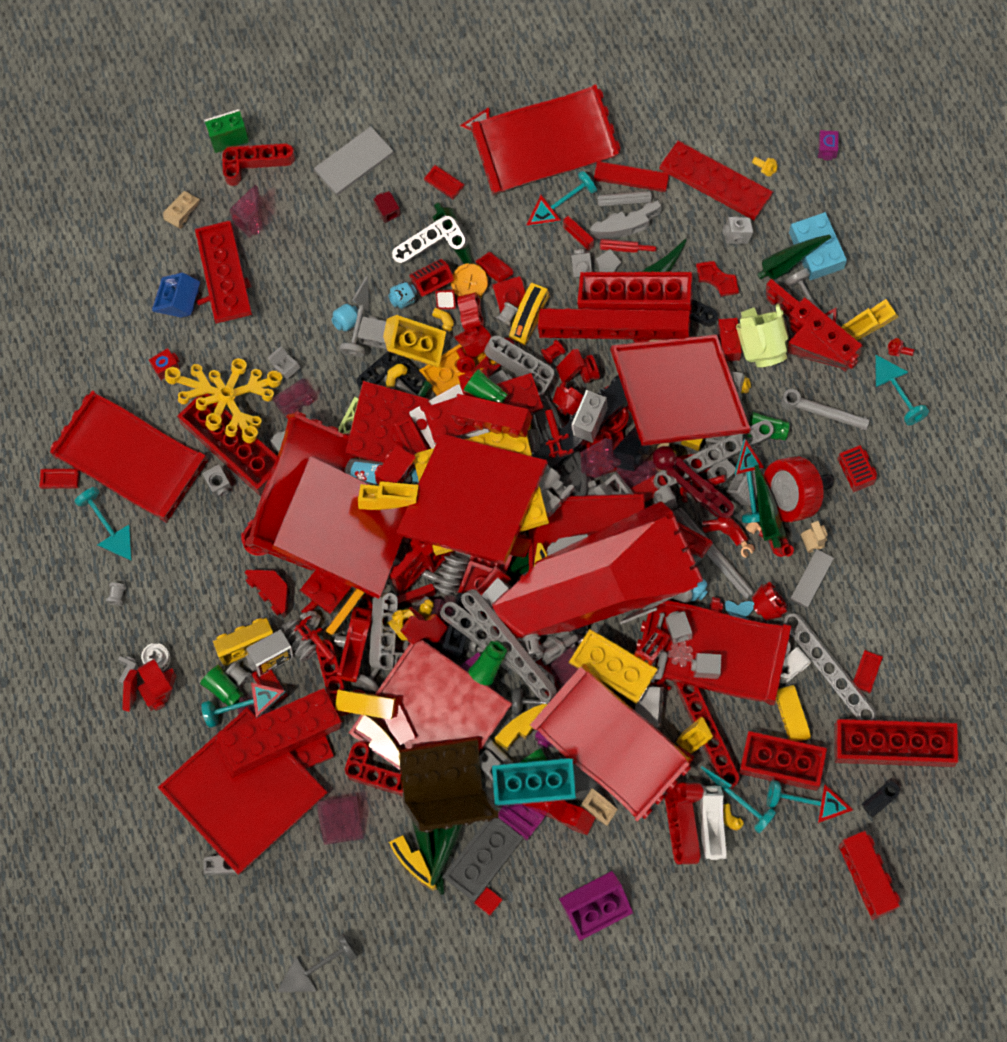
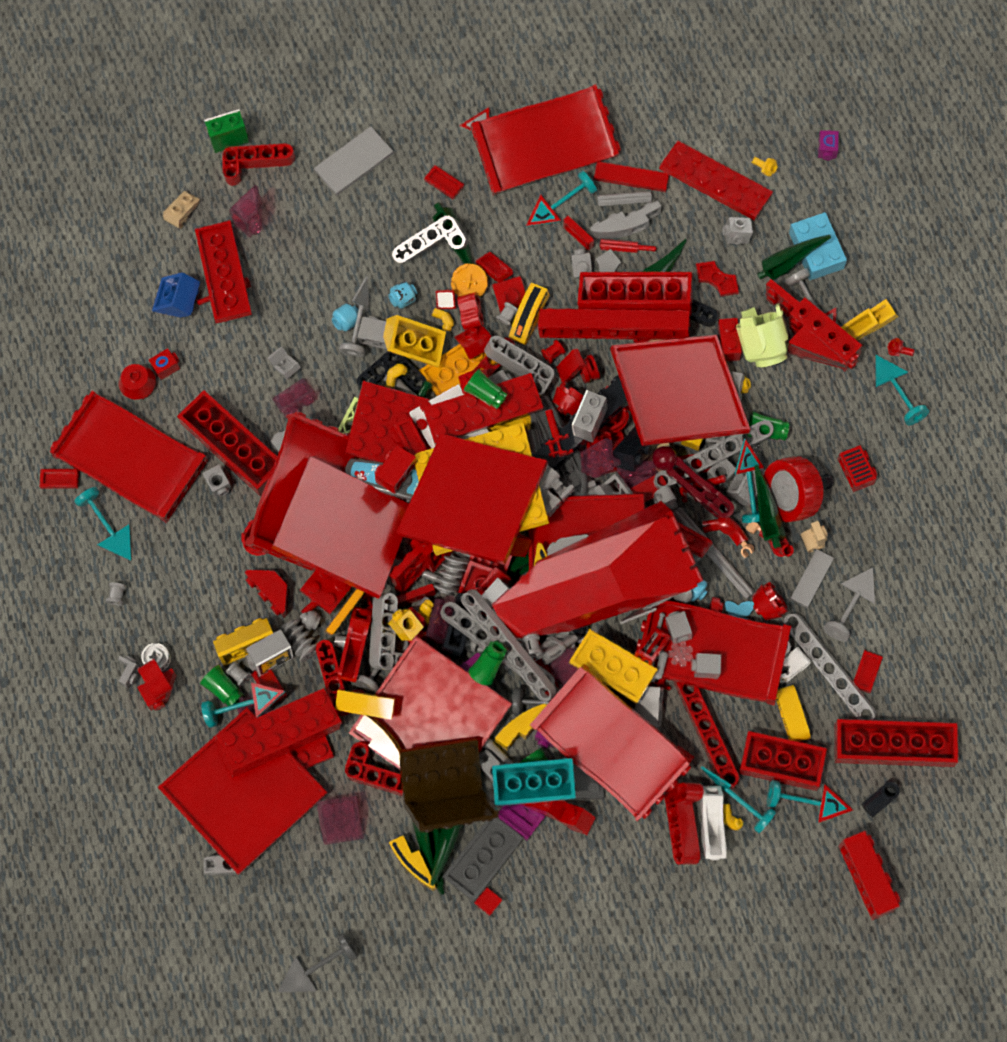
(129, 690): red tile -> none
(136, 381): none -> red cone
(255, 385): yellow plant -> none
(313, 635): red piece -> none
(386, 206): dark red brick -> none
(387, 496): yellow slope -> none
(400, 726): tile -> none
(416, 629): red tile -> none
(431, 277): red brick -> none
(464, 363): red plate -> none
(491, 416): red brick -> none
(596, 905): magenta slope -> none
(599, 807): tan slope -> none
(694, 736): yellow slope -> none
(822, 410): light grey piece -> none
(862, 586): none -> light grey piece

